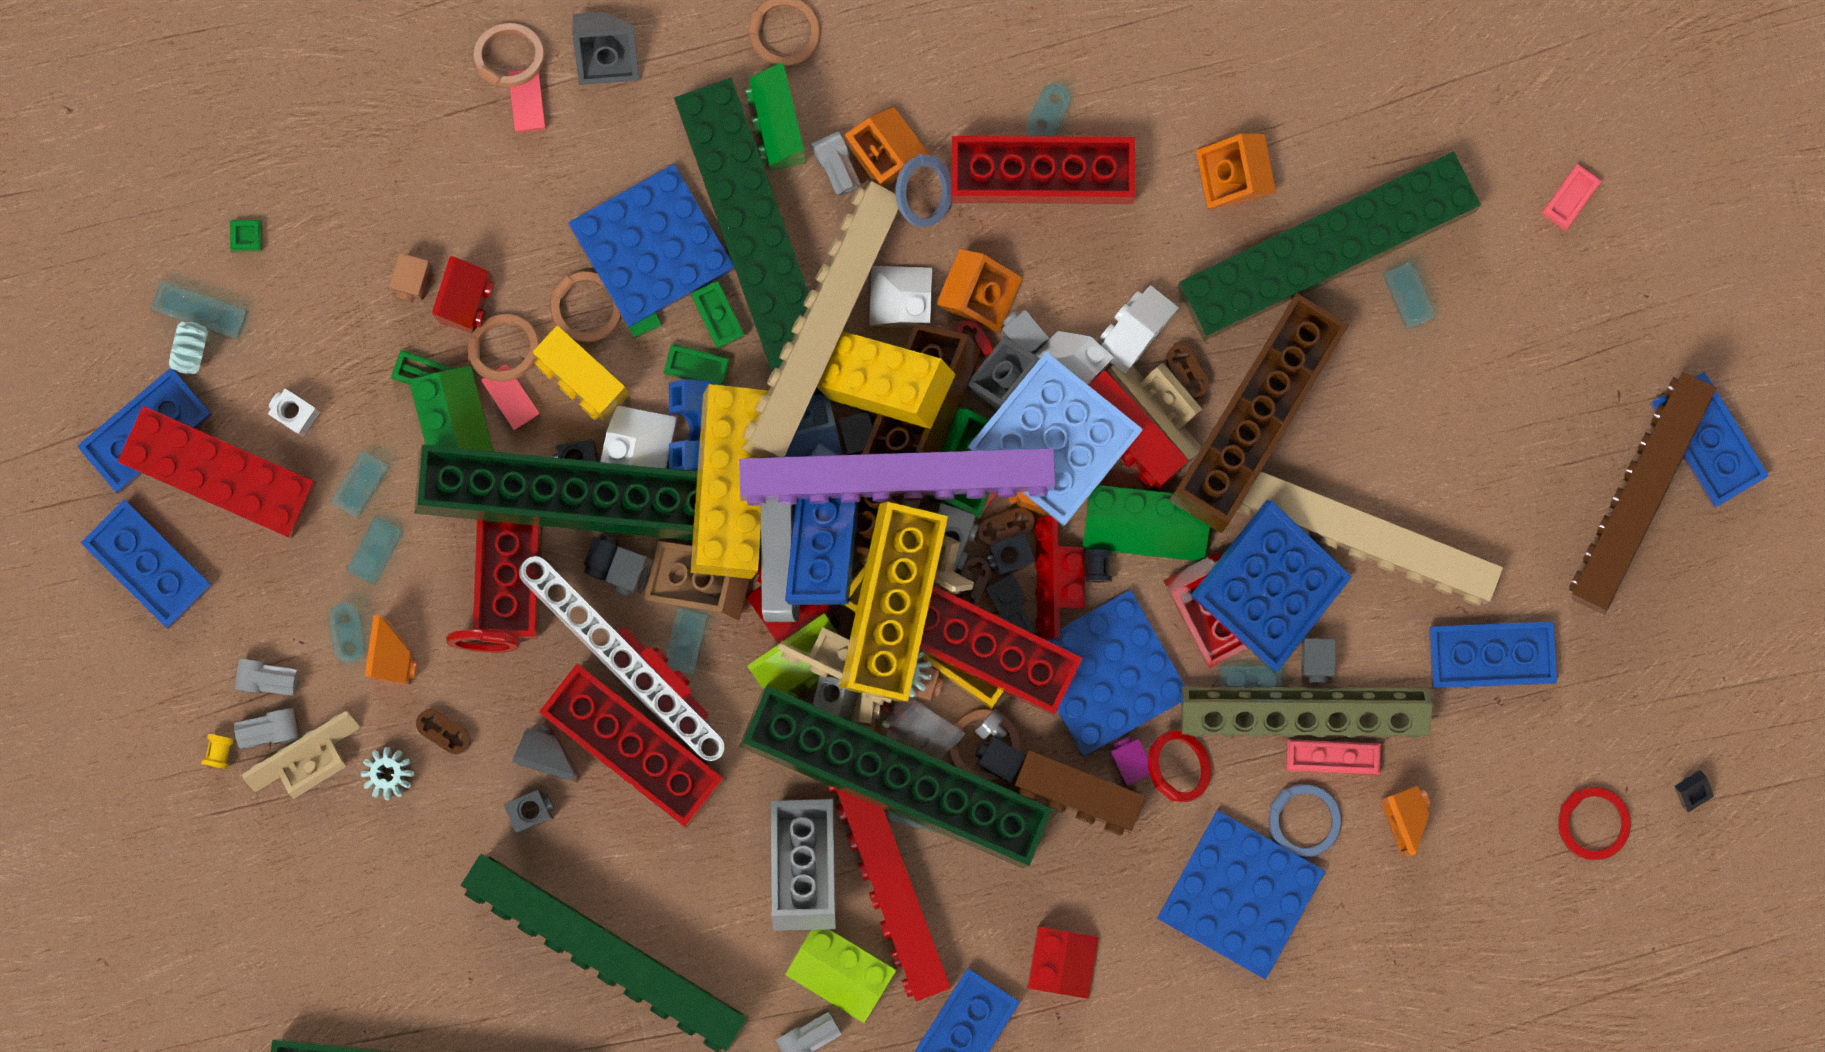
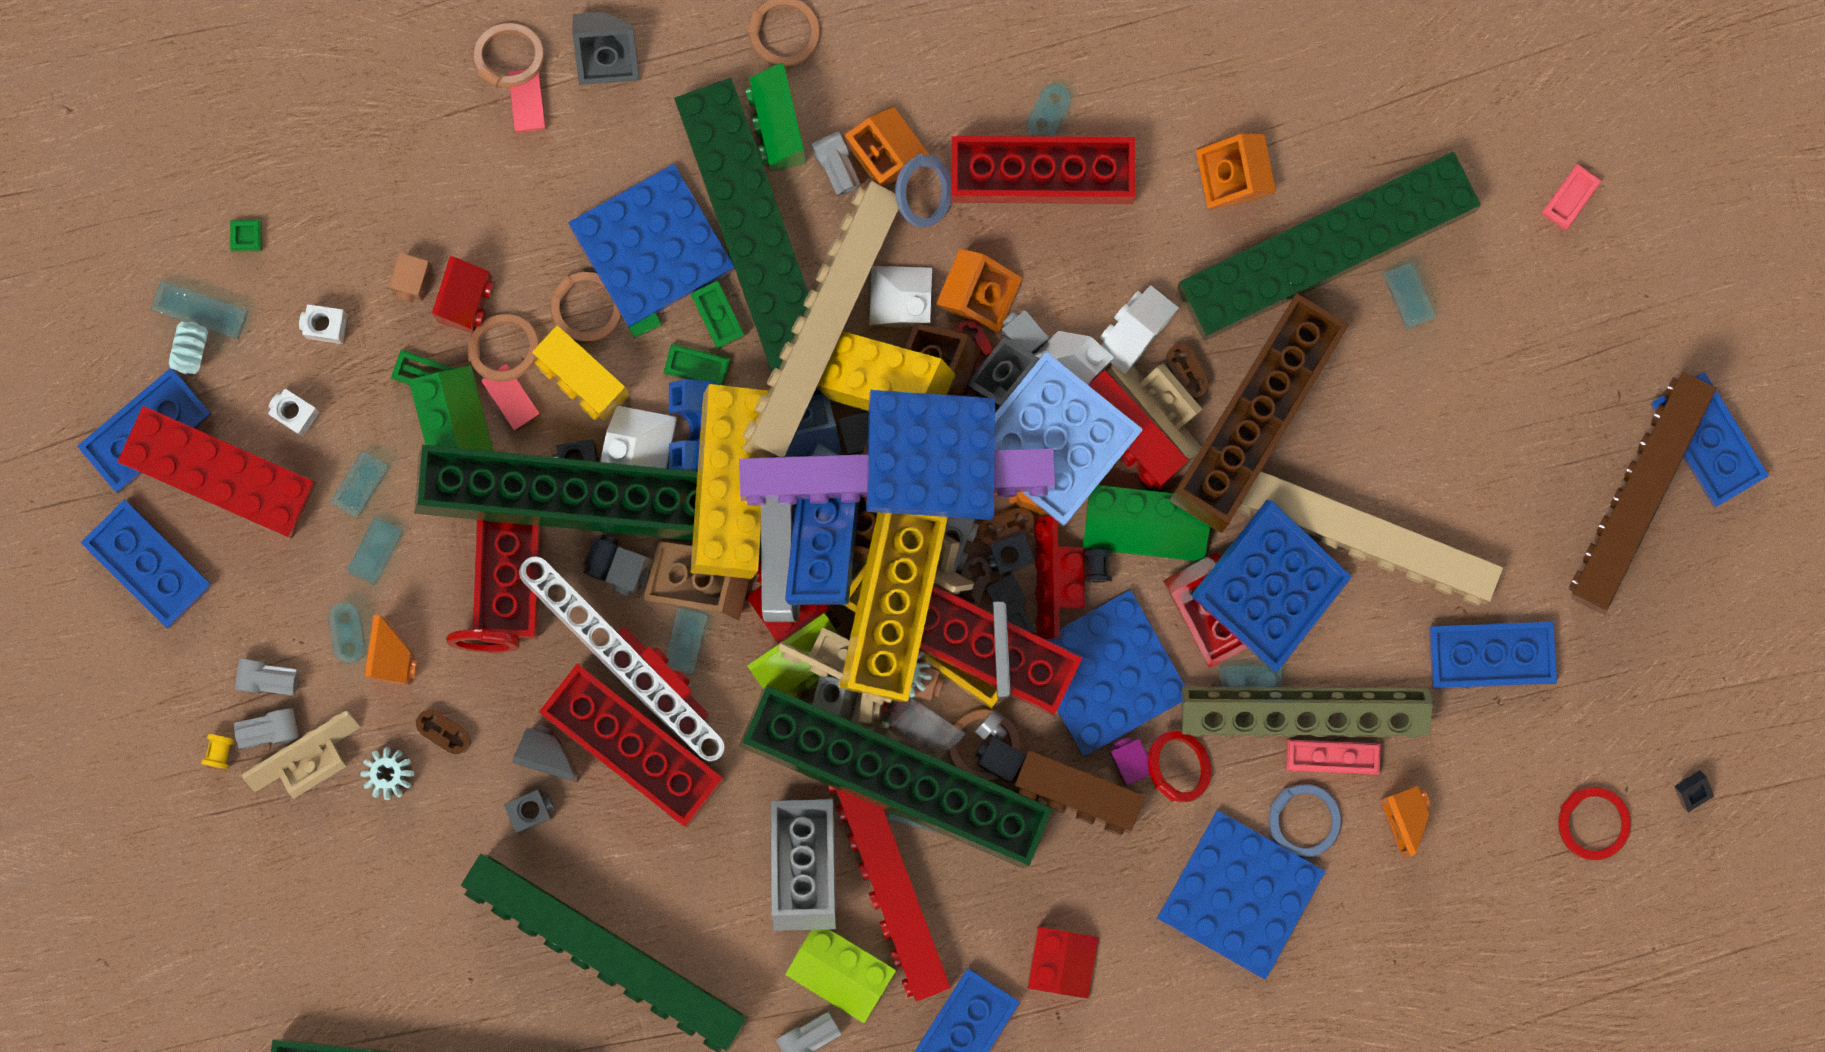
(333, 333): none -> white brick
(931, 455): none -> blue plate
(1001, 649): none -> light grey tile
(1318, 659): dark grey brick -> none

